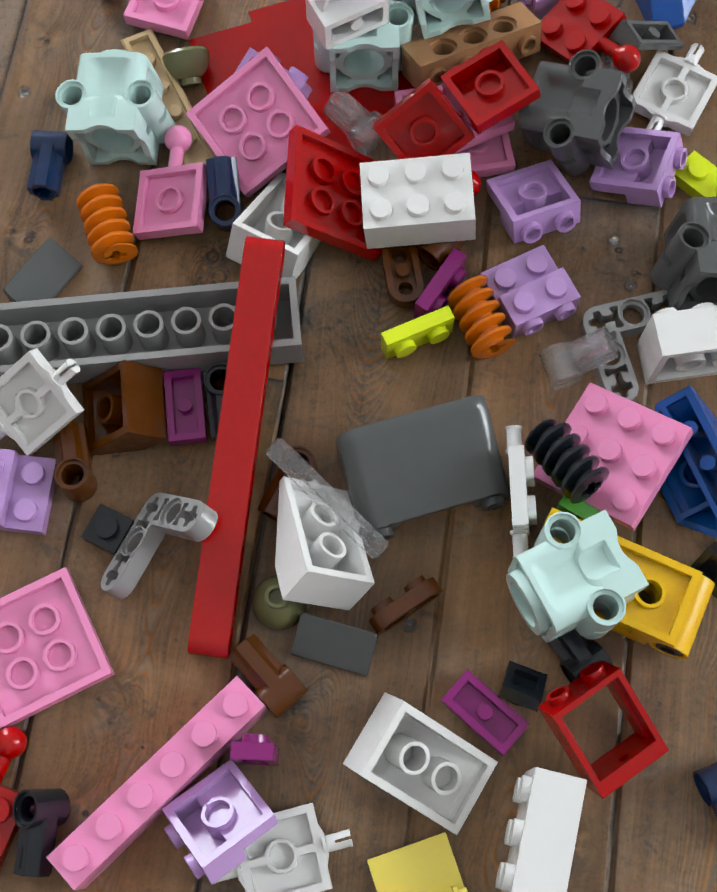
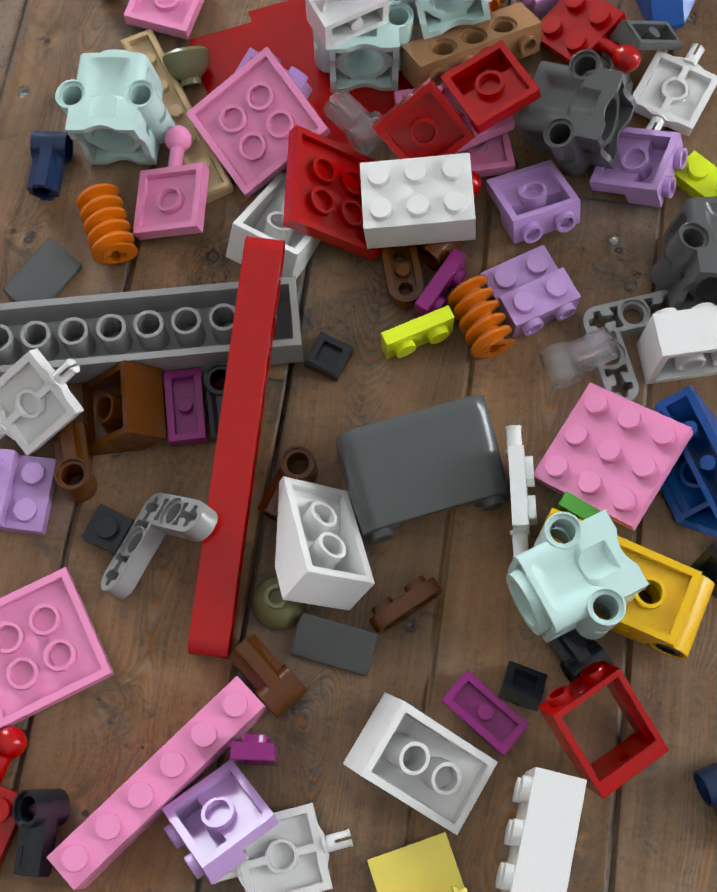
(223, 188): dark blue piece -> none
(327, 498): clear axle -> none
(328, 356): none -> black tile
(566, 460): black piece -> none

